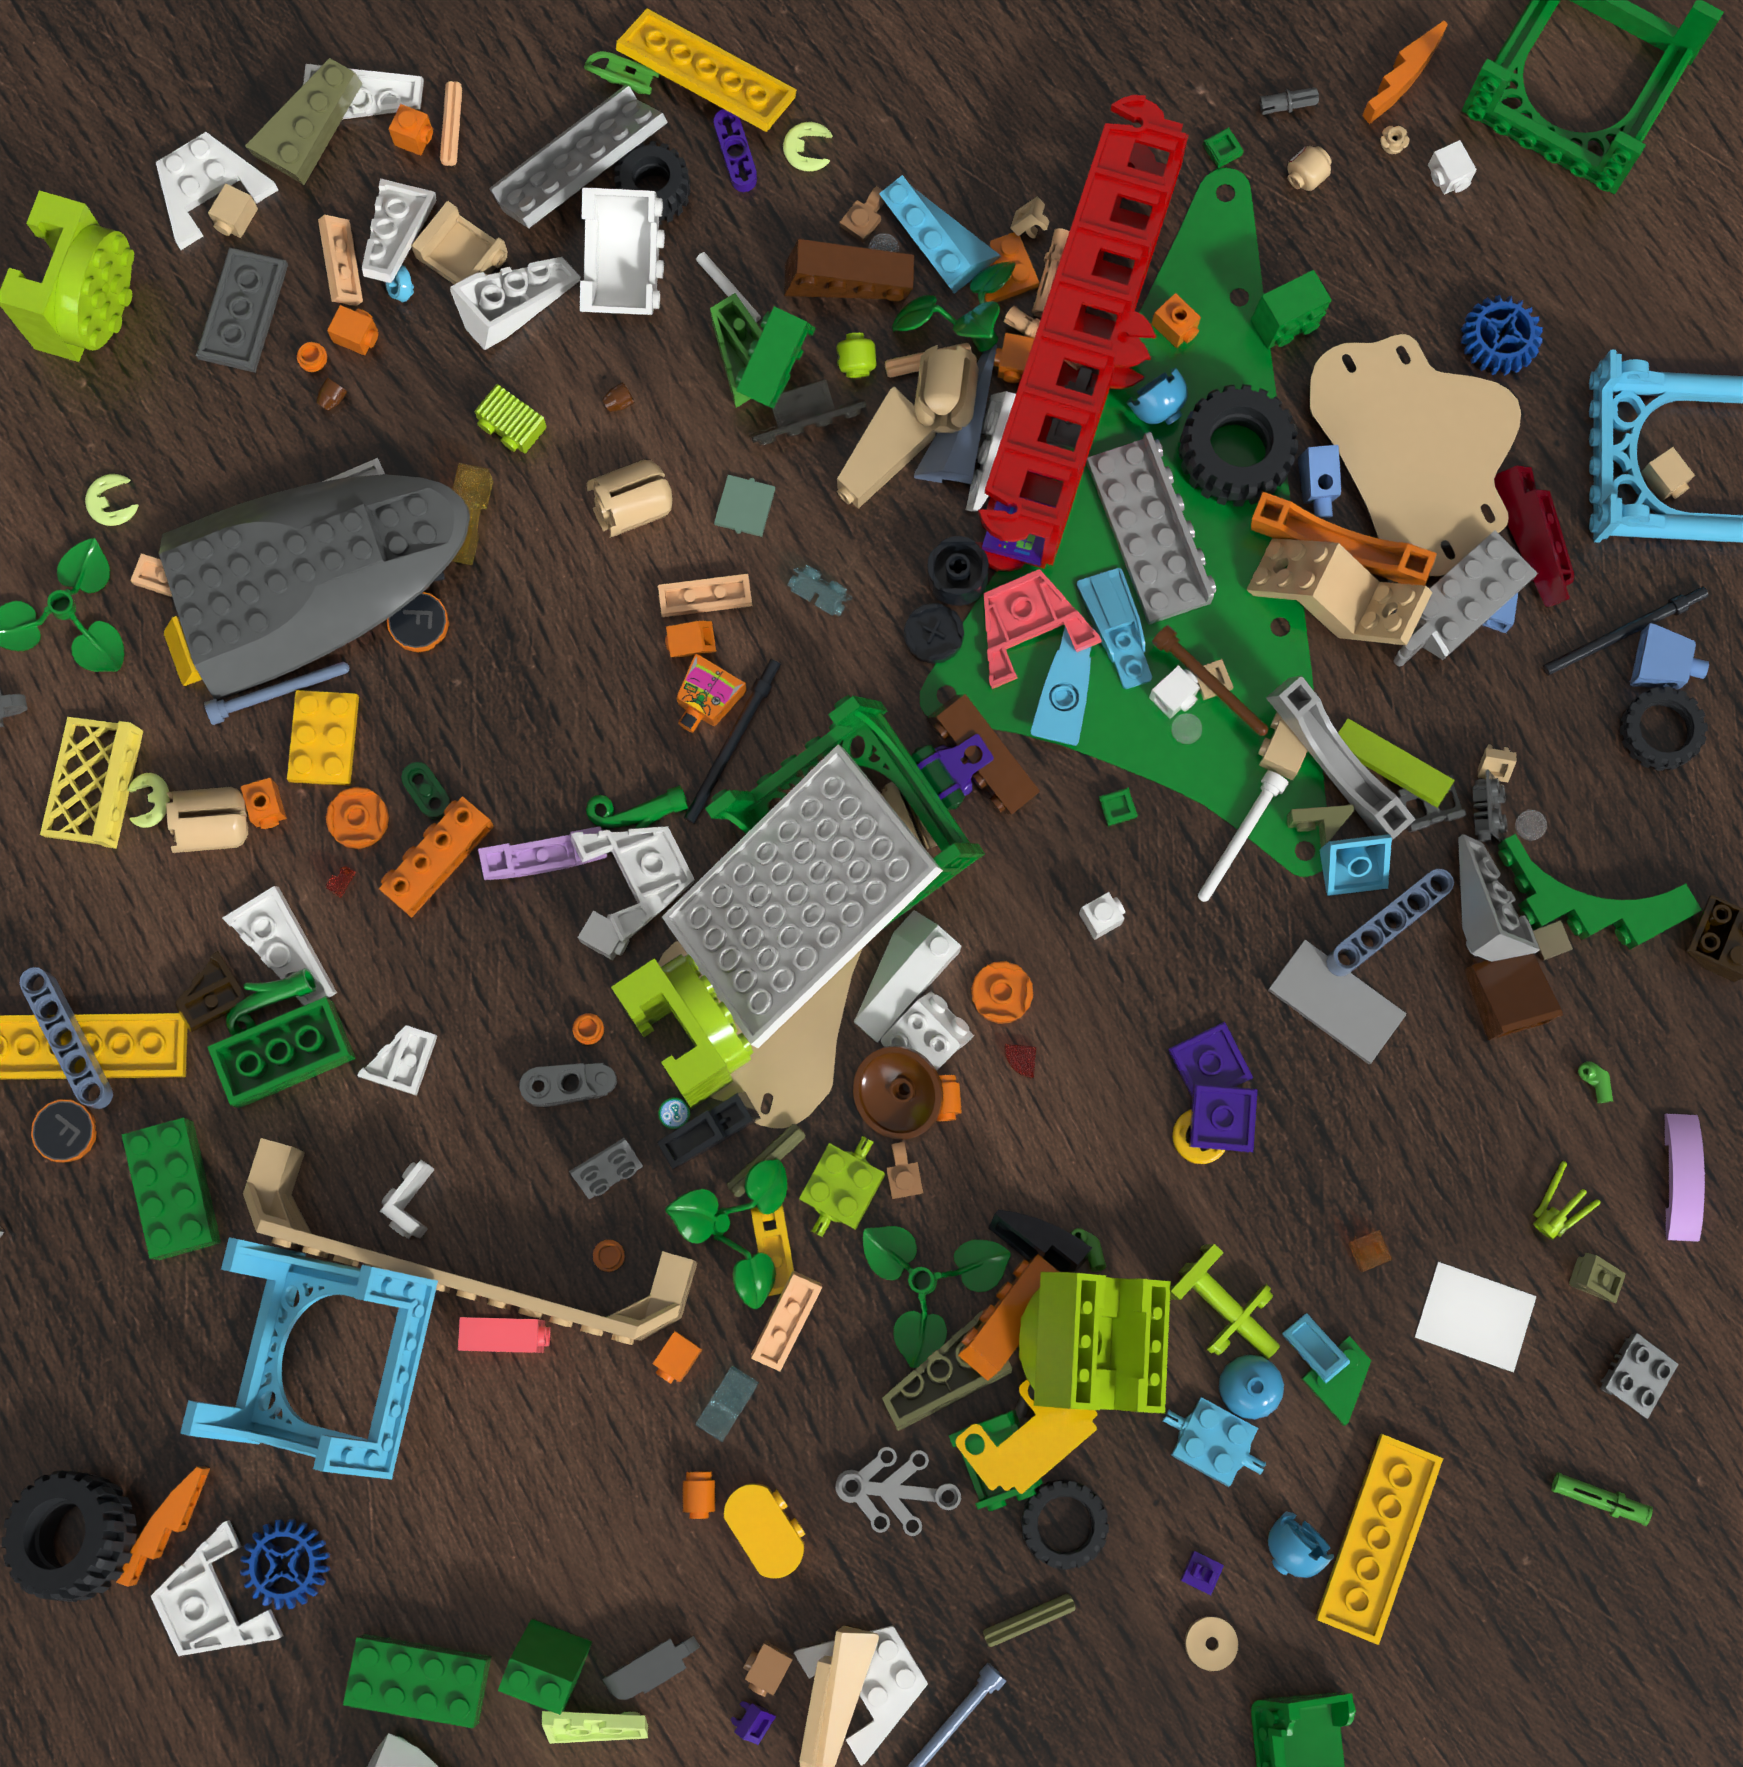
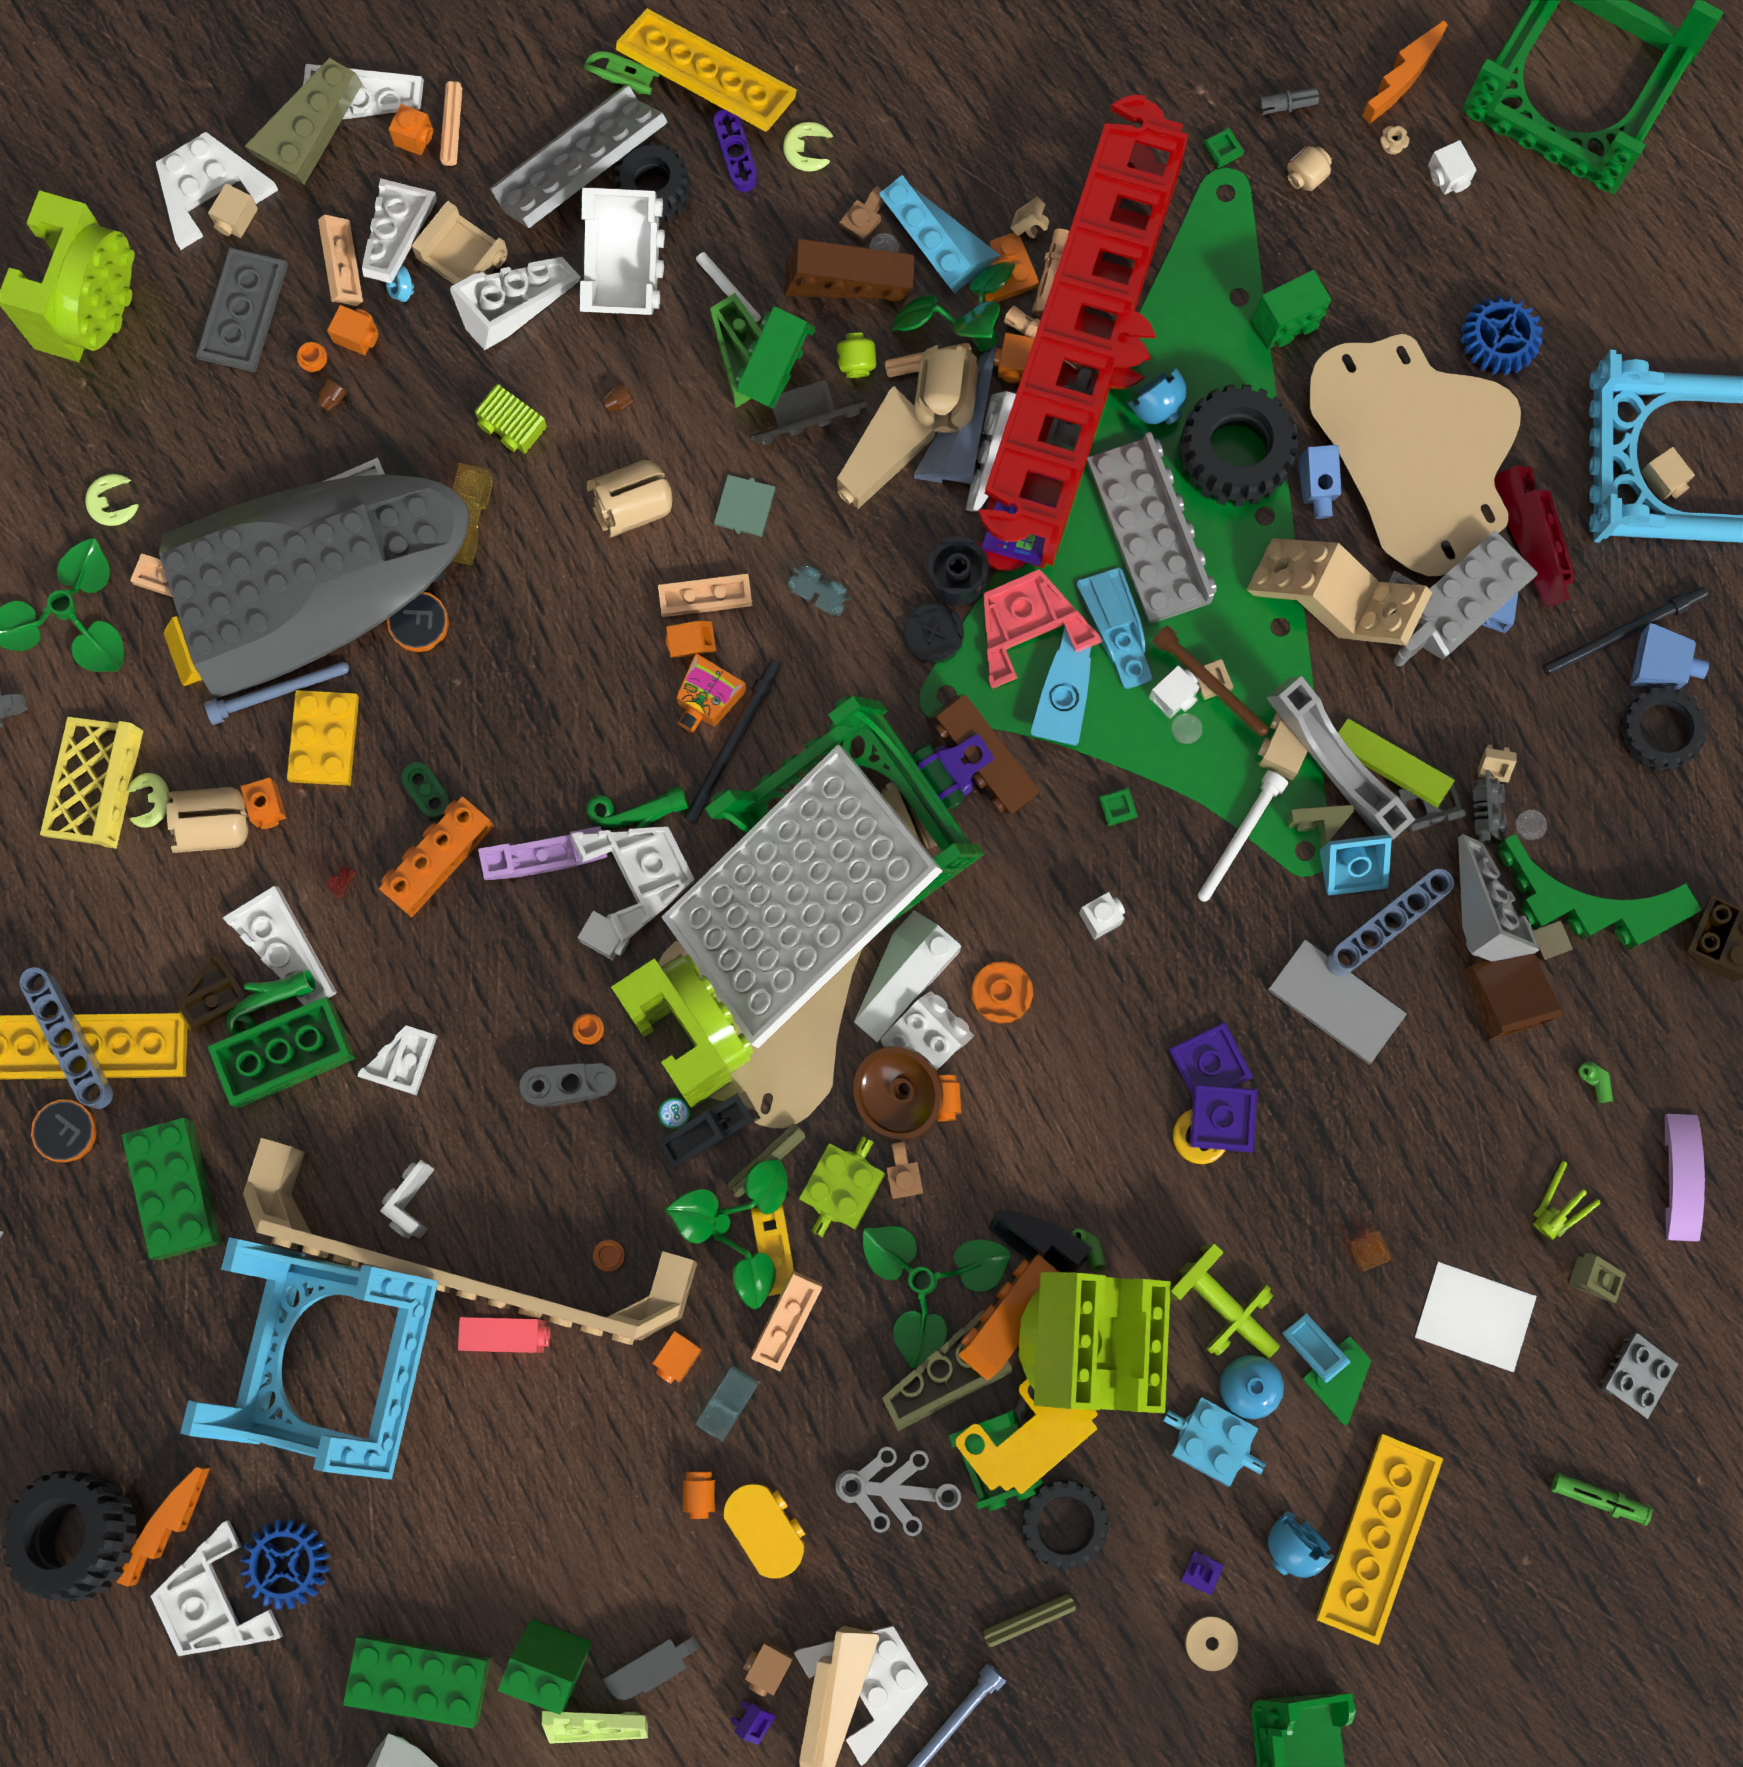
(357, 817): orange tile -> none
(606, 1168): dark grey hinge -> none
(1021, 1059): clear red tile -> none
(1176, 321): orange brick -> none
(1381, 557): orange arch -> none

